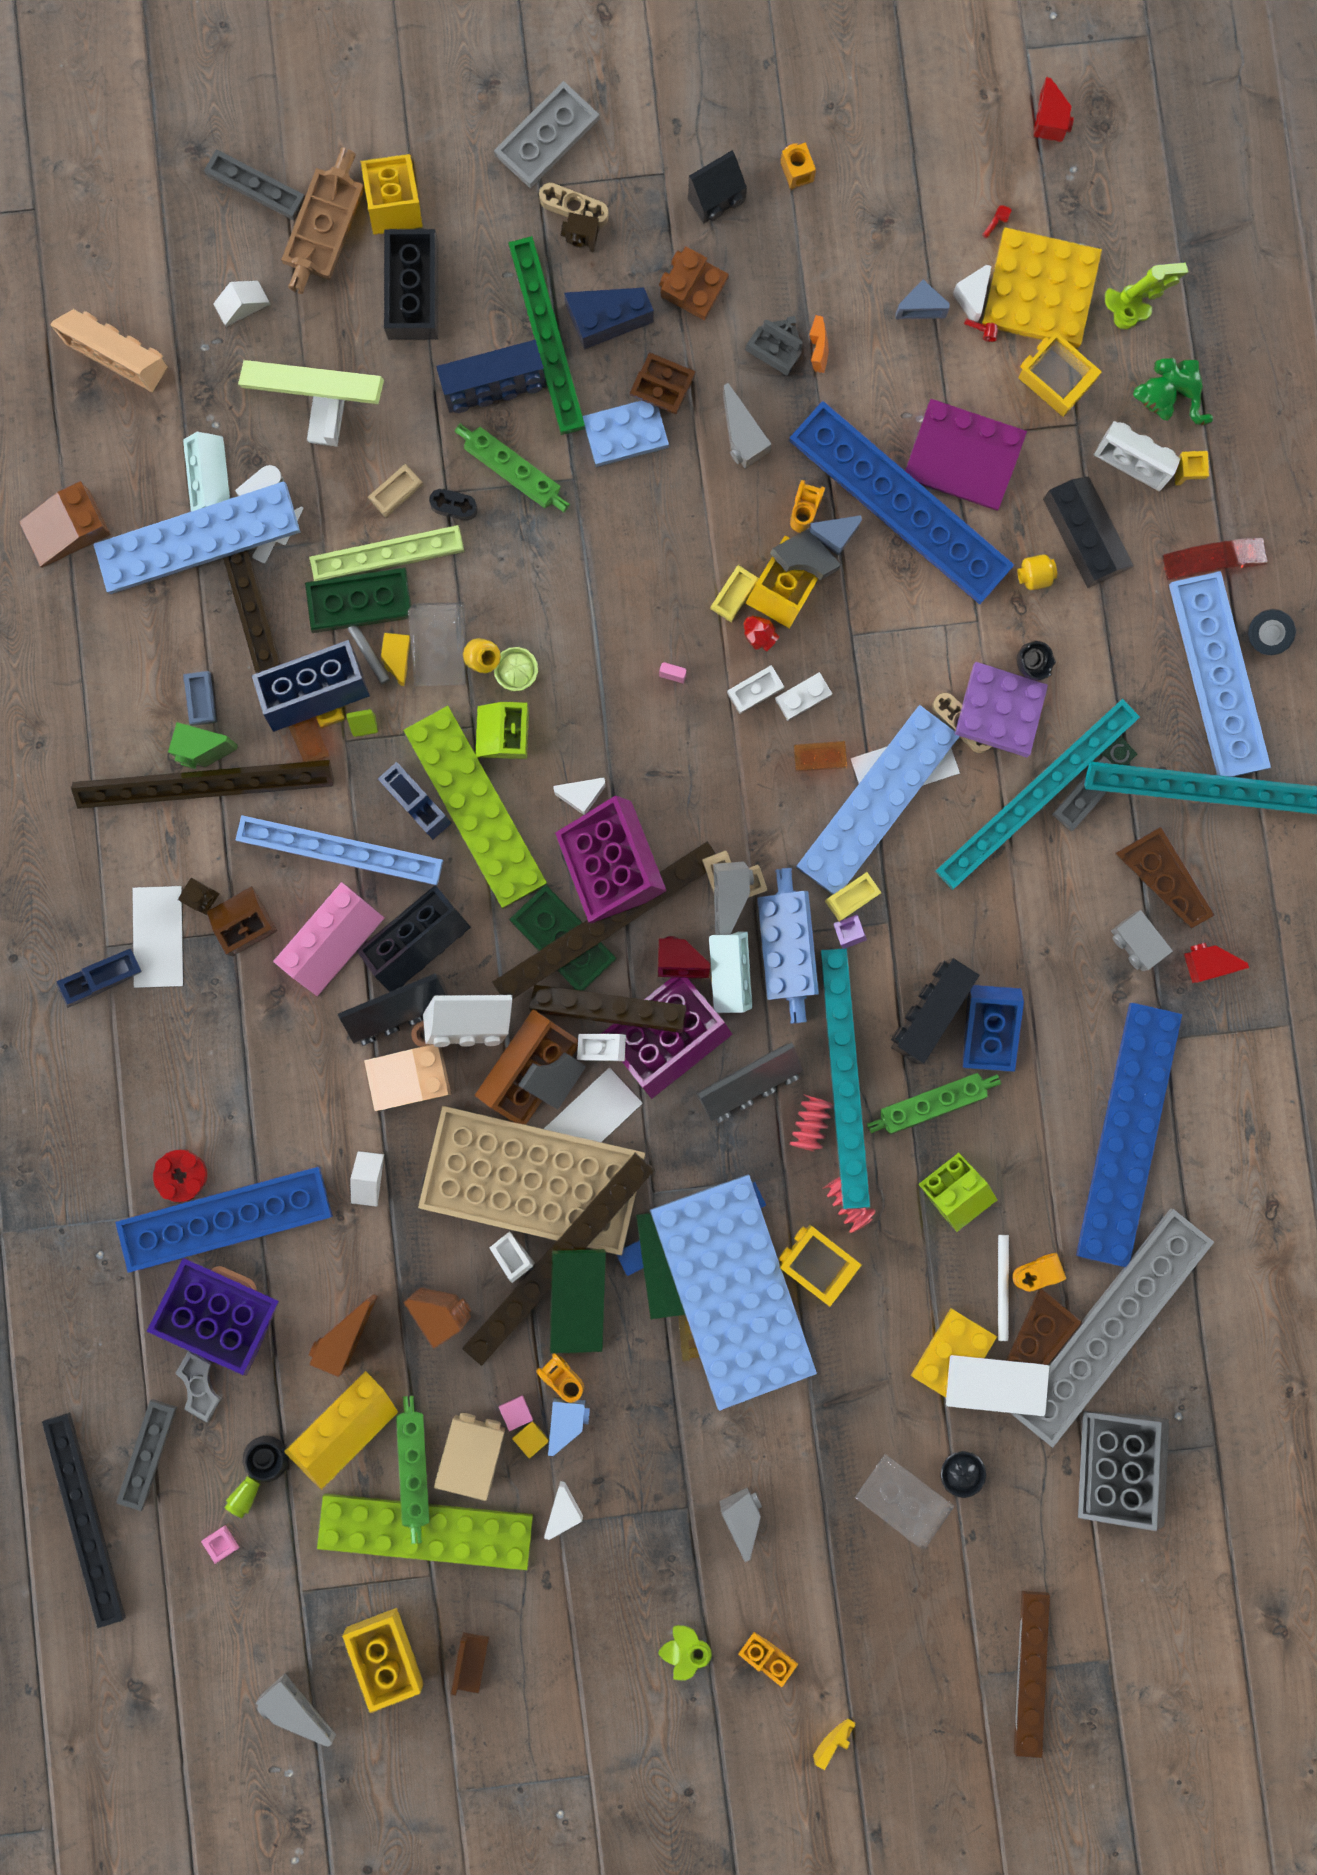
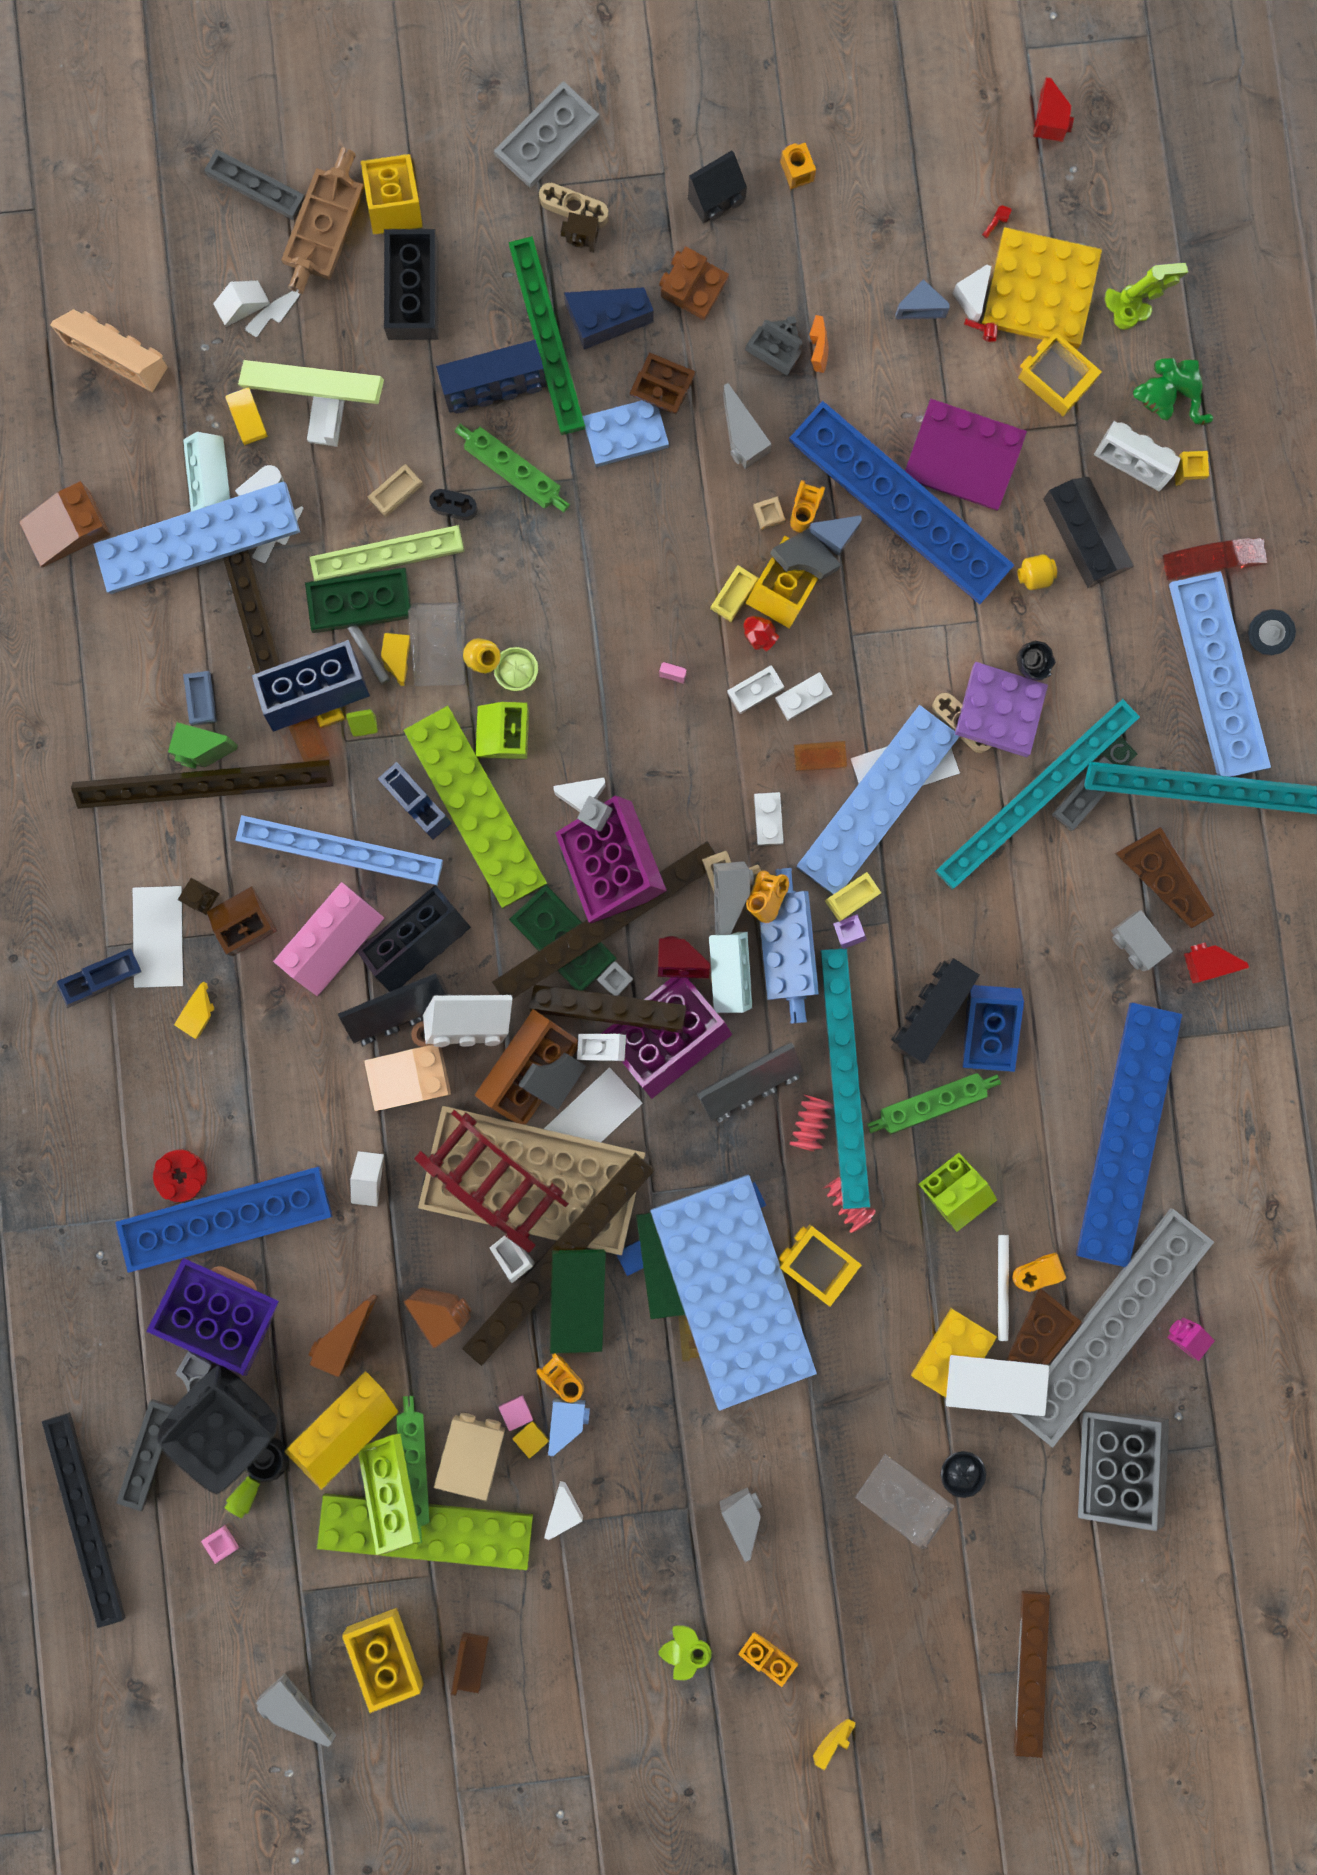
(196, 1012): none -> yellow slope
(217, 1429): none -> black piece
(246, 416): none -> yellow slope
(275, 310): none -> white sticker
(388, 1494): none -> lime plate
(475, 1199): none -> dark red fence
(595, 813): none -> light grey plate
(615, 979): none -> light grey plate
(767, 896): none -> light orange piece
(768, 819): none -> white plate
(769, 513): none -> tan tile
(1190, 1338): none -> dark pink slope

